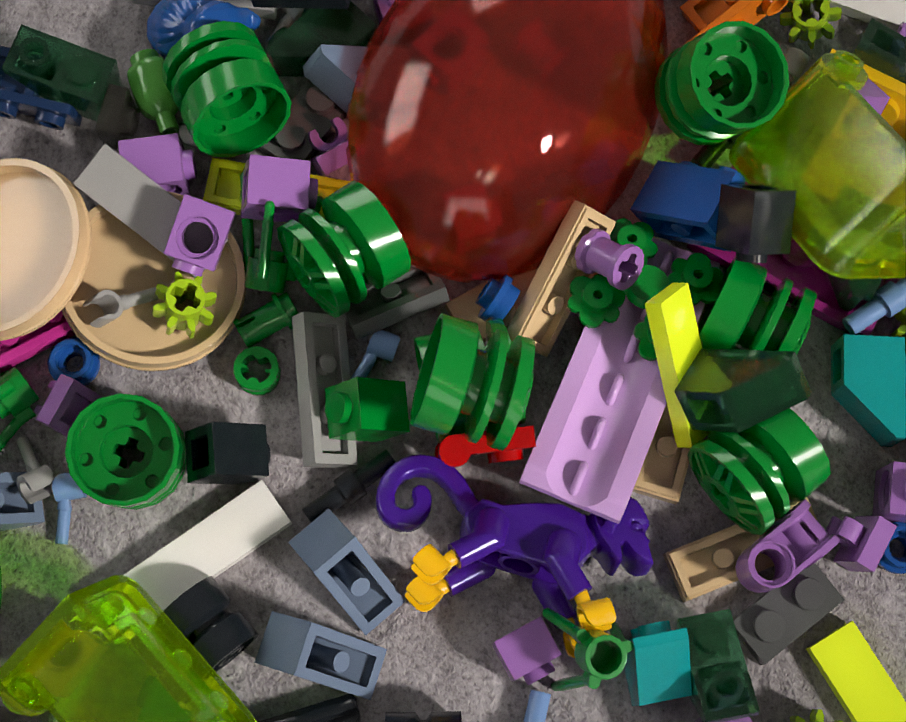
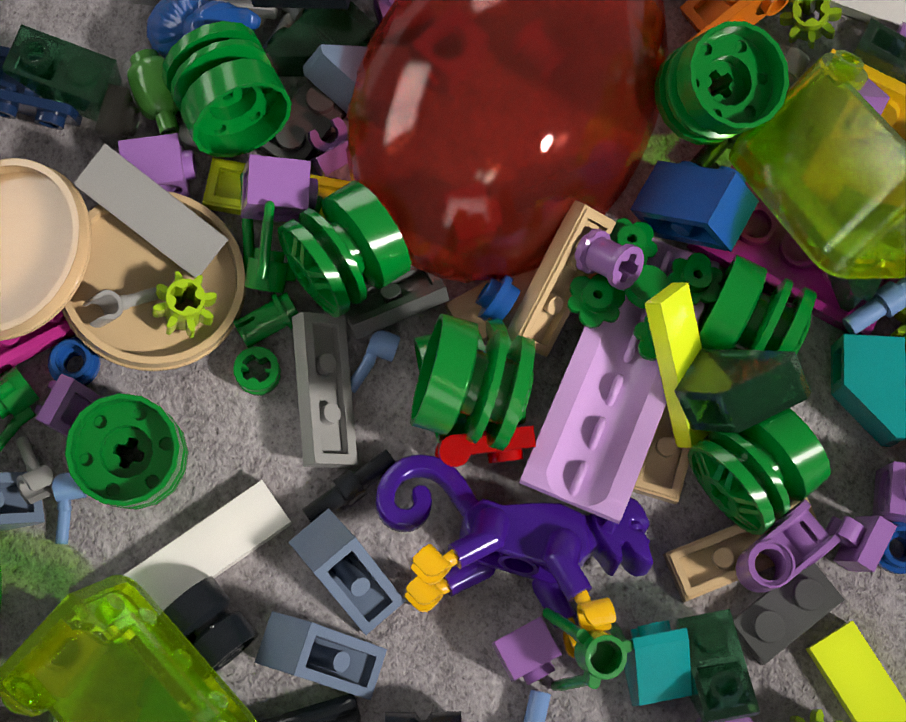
(216, 218): medium lavender brick -> none
(227, 453): black brick -> none
(366, 409): green brick -> none
(755, 220): black brick -> none

